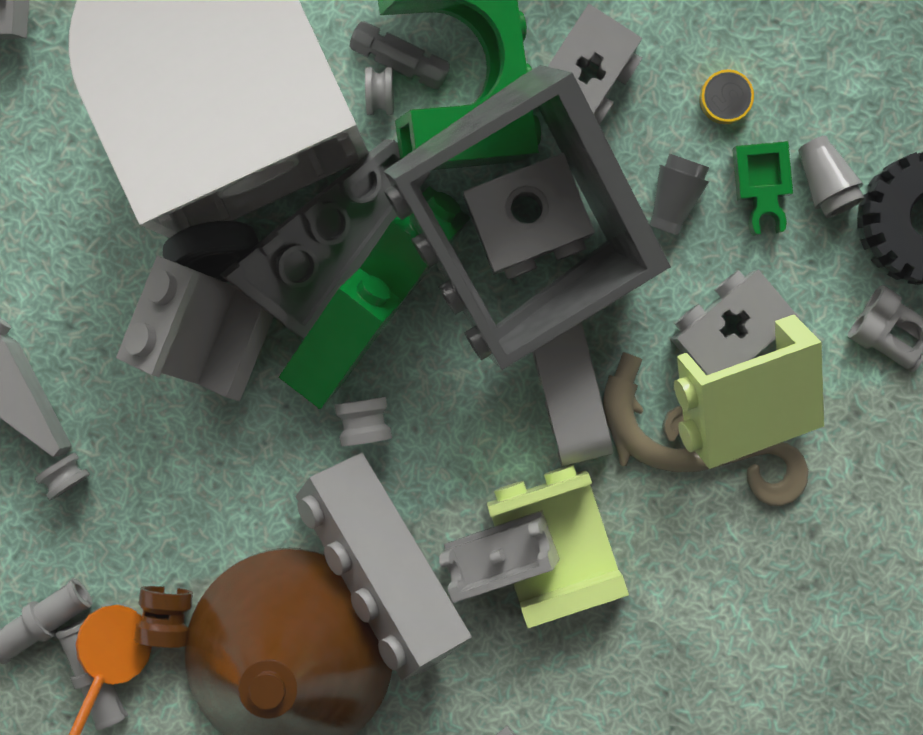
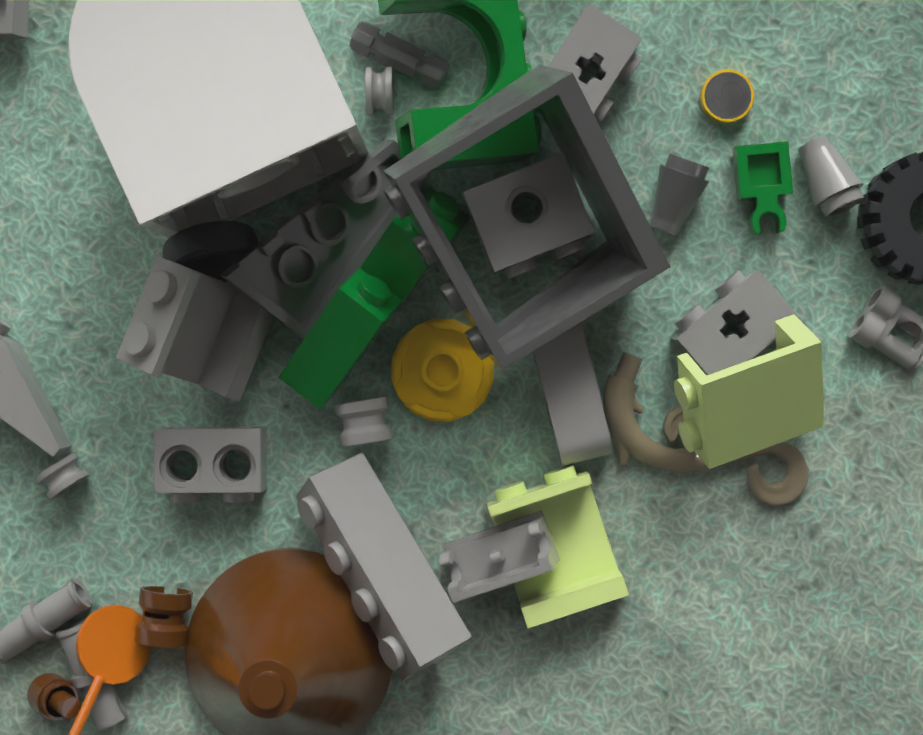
(53, 697): none -> reddish brown cylinder
(210, 449): none -> light grey brick
(467, 382): none -> yellow tile

